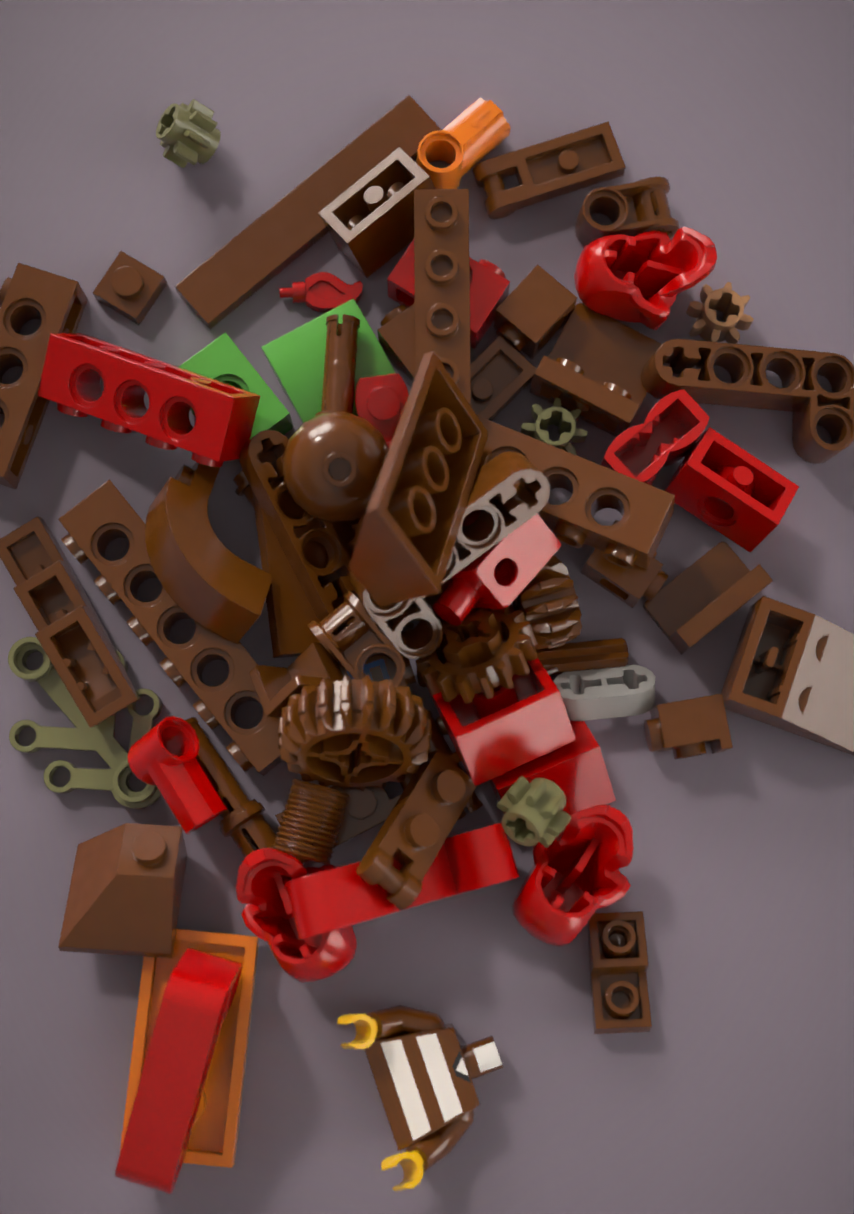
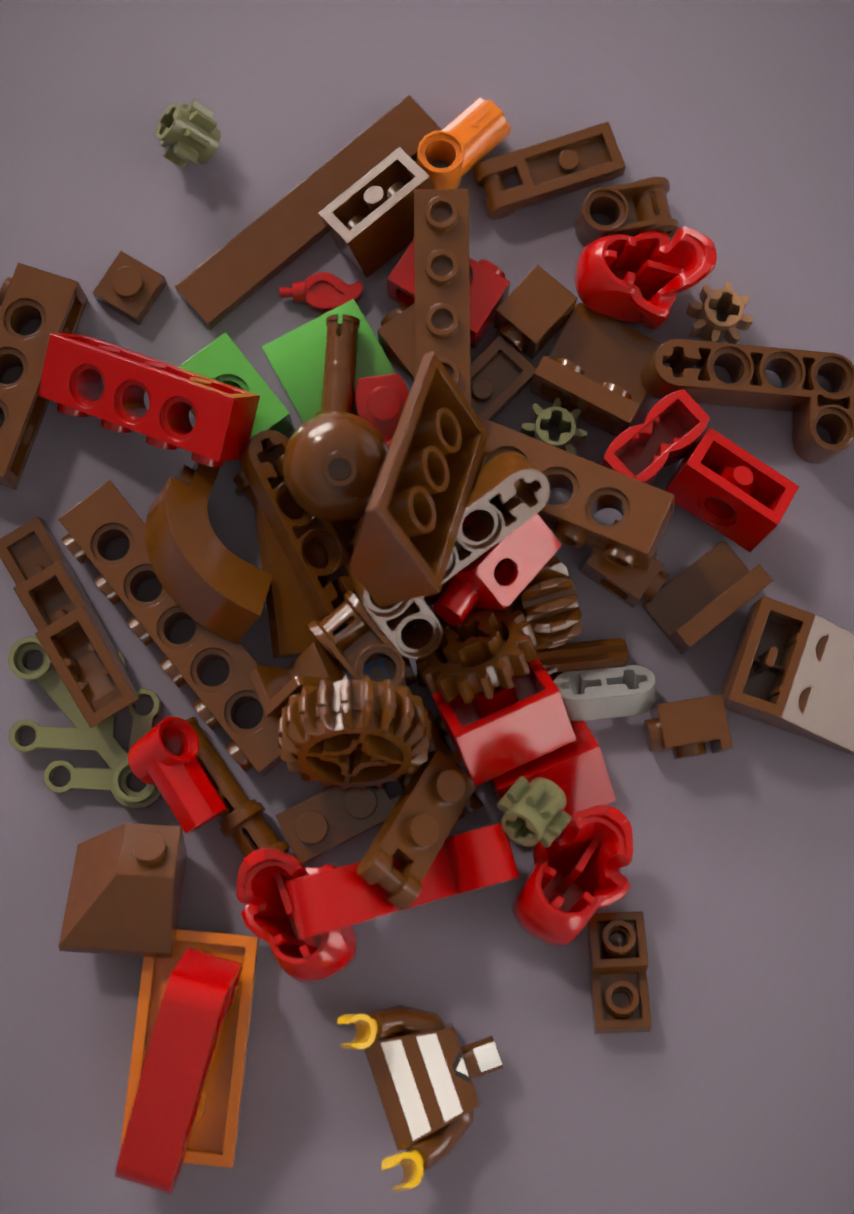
(311, 821): reddish brown piece -> none

